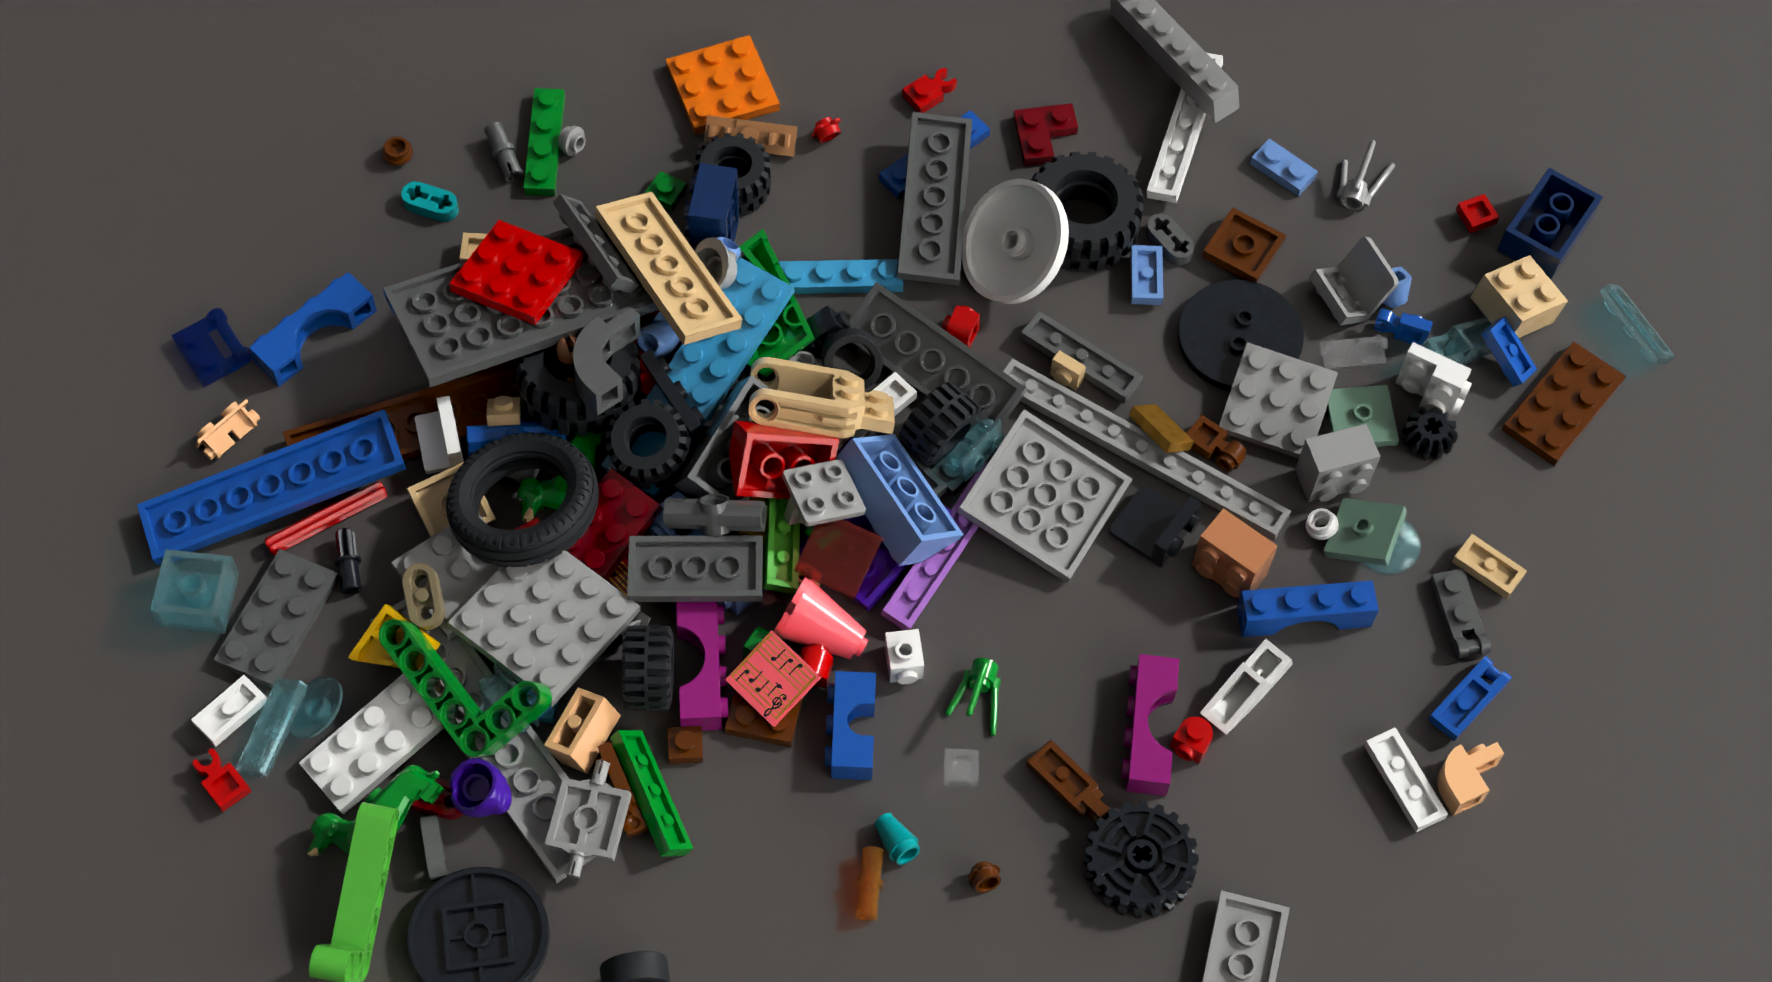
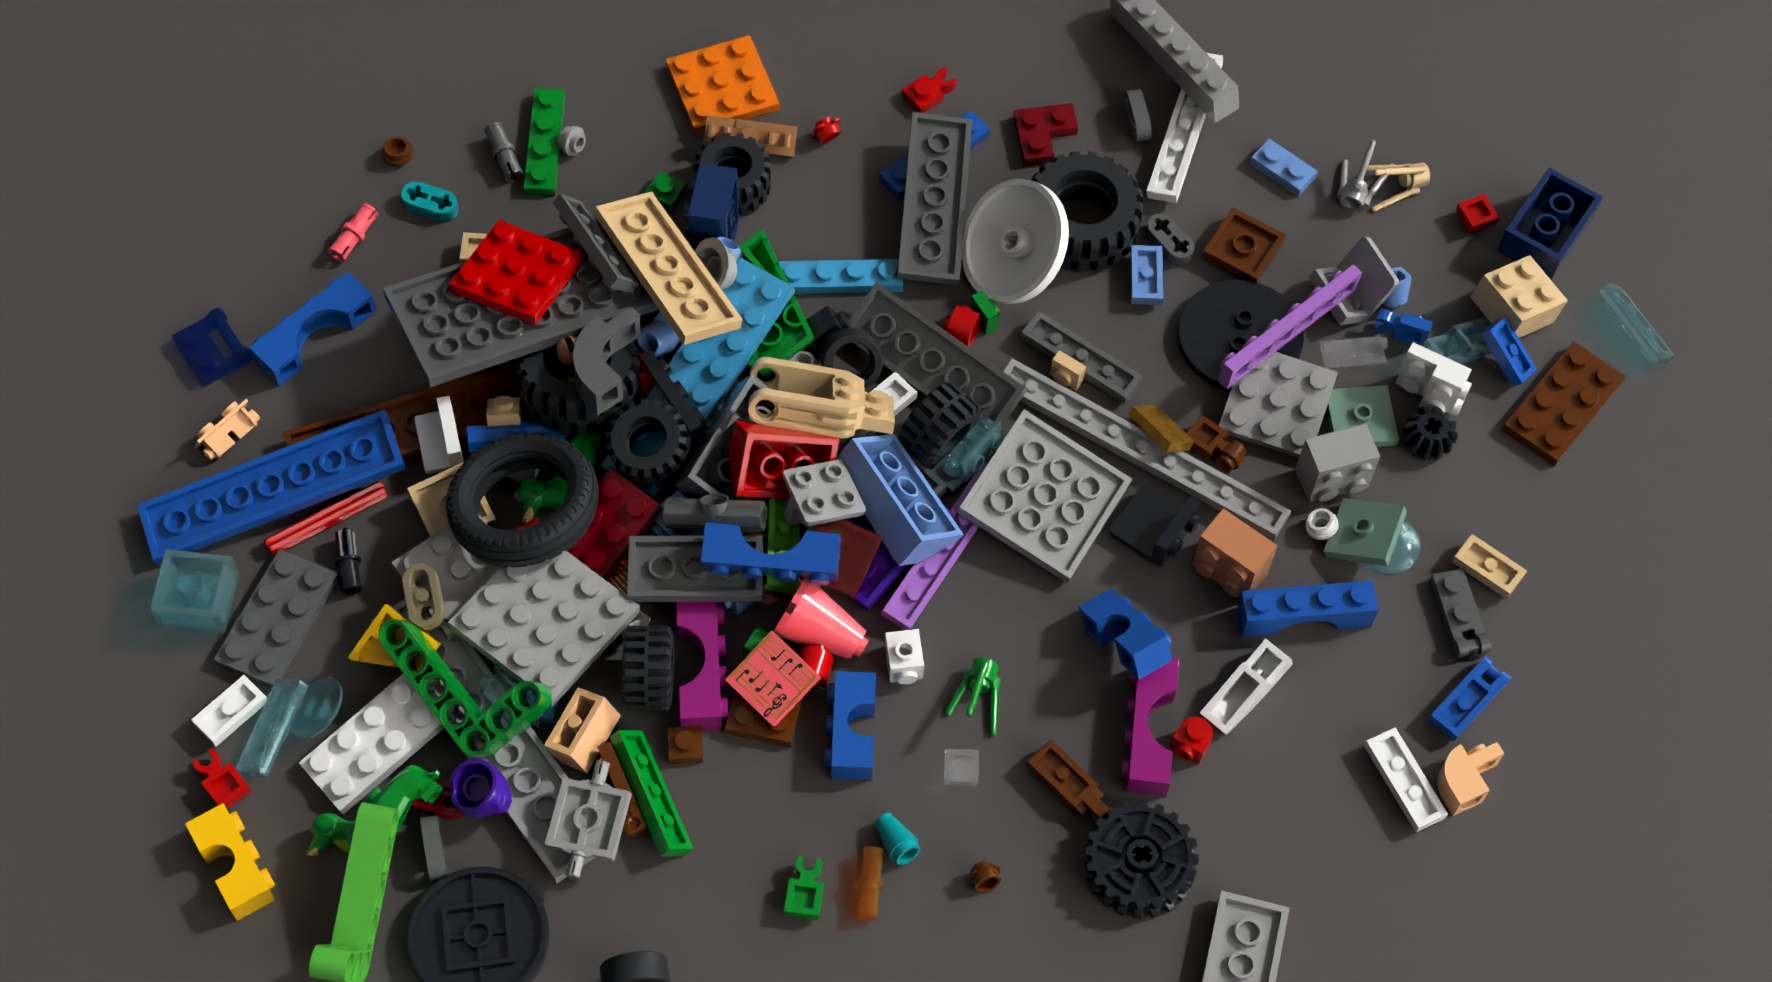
(217, 836): none -> yellow arch
(353, 232): none -> coral pin
(805, 894): none -> green plate
(812, 558): none -> blue arch
(988, 312): none -> green plate
(1137, 115): none -> dark grey beam
(1138, 641): none -> blue arch
(1281, 332): none -> medium lavender plate
(1409, 175): none -> tan plant

